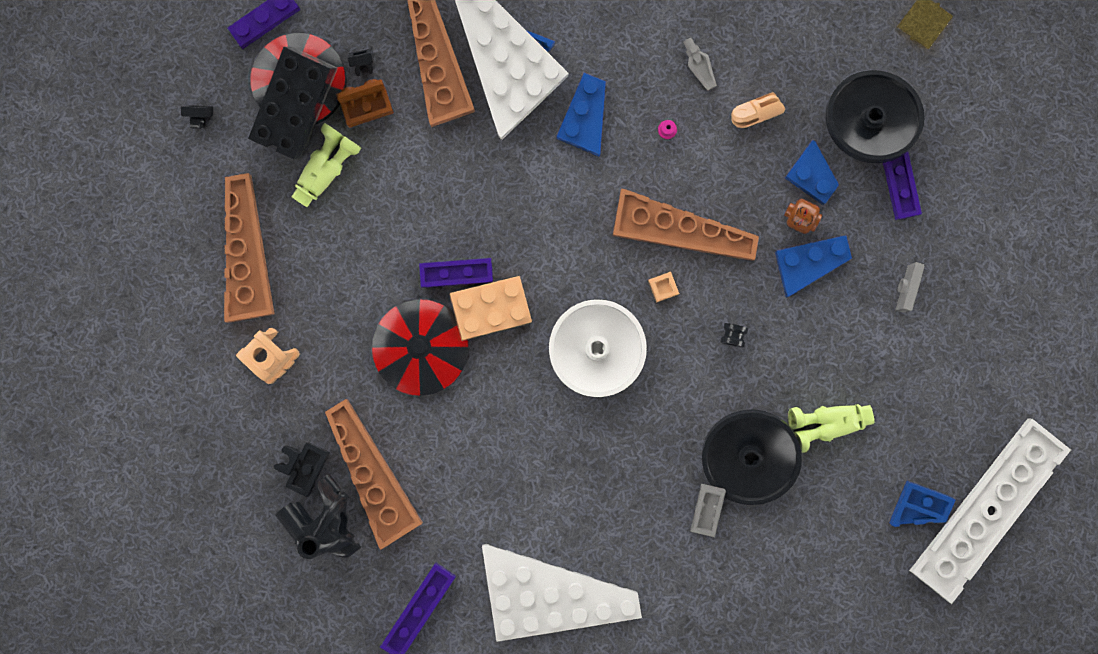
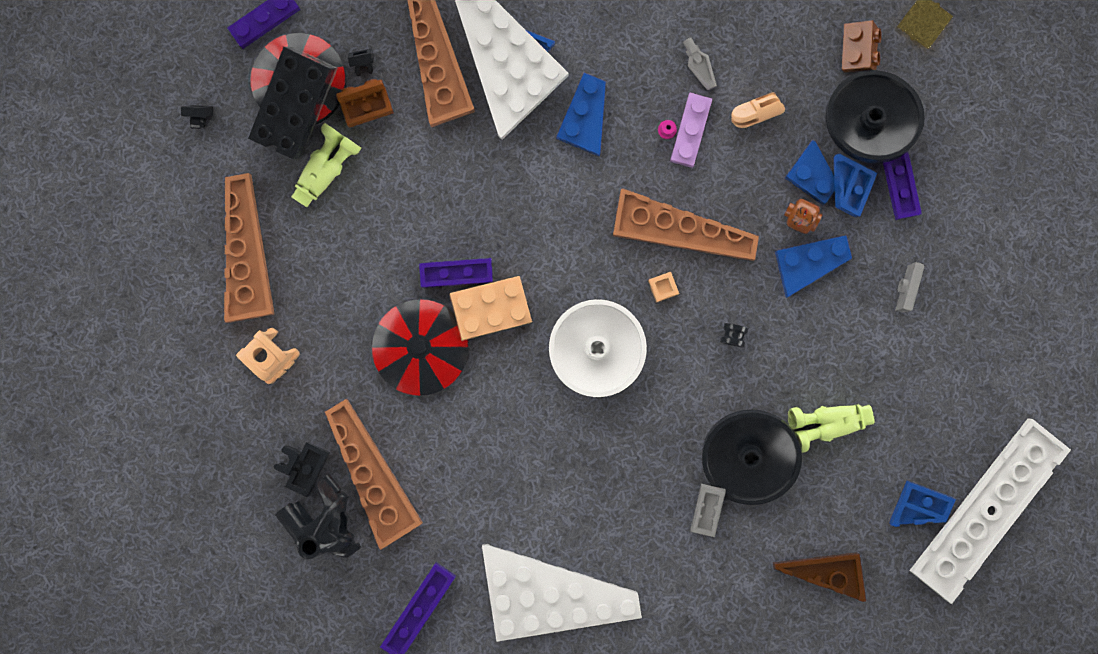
(691, 130): none -> lavender plate
(835, 572): none -> reddish brown wing
(852, 185): none -> blue wing
(860, 46): none -> bracket

